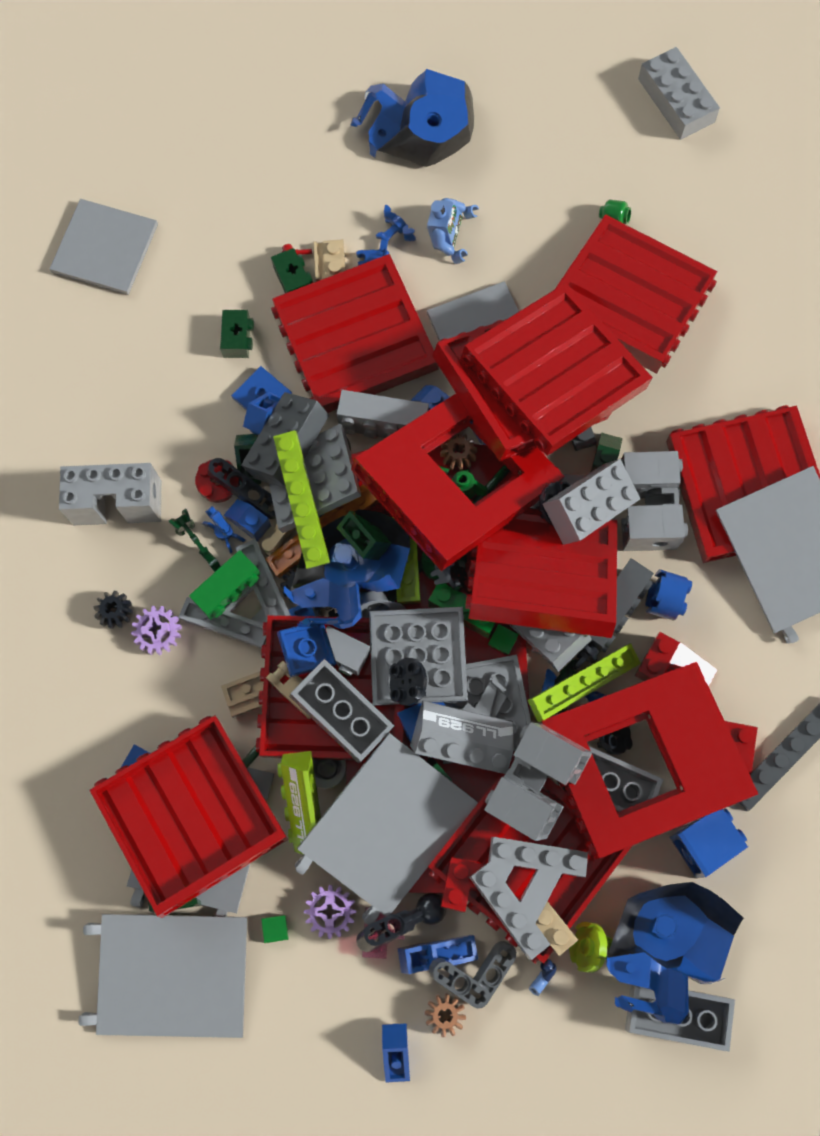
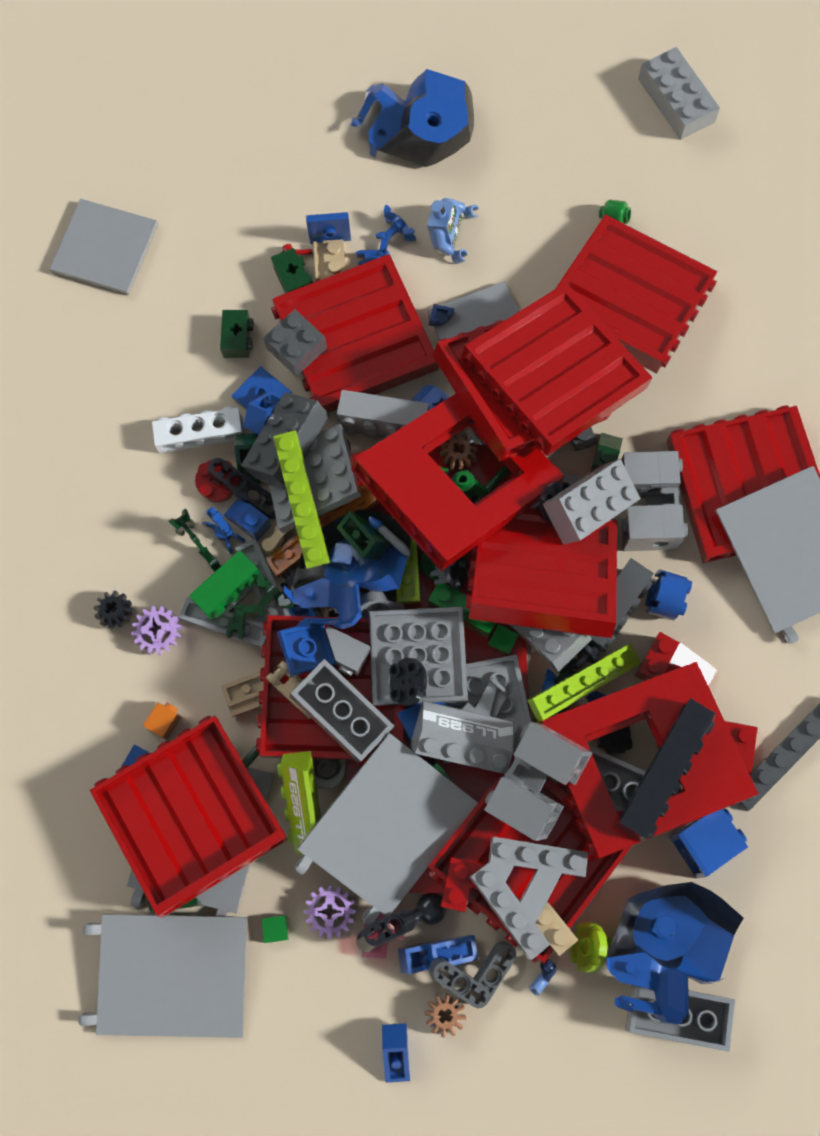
(132, 485): light grey piece -> none
(162, 720): none -> orange brick
(206, 436): none -> white brick
(238, 619): none -> dark green piece
(295, 342): none -> dark grey brick
(328, 227): none -> blue plate
(388, 535): none -> light grey piece
(440, 315): none -> dark blue tile
(665, 770): none -> black brick

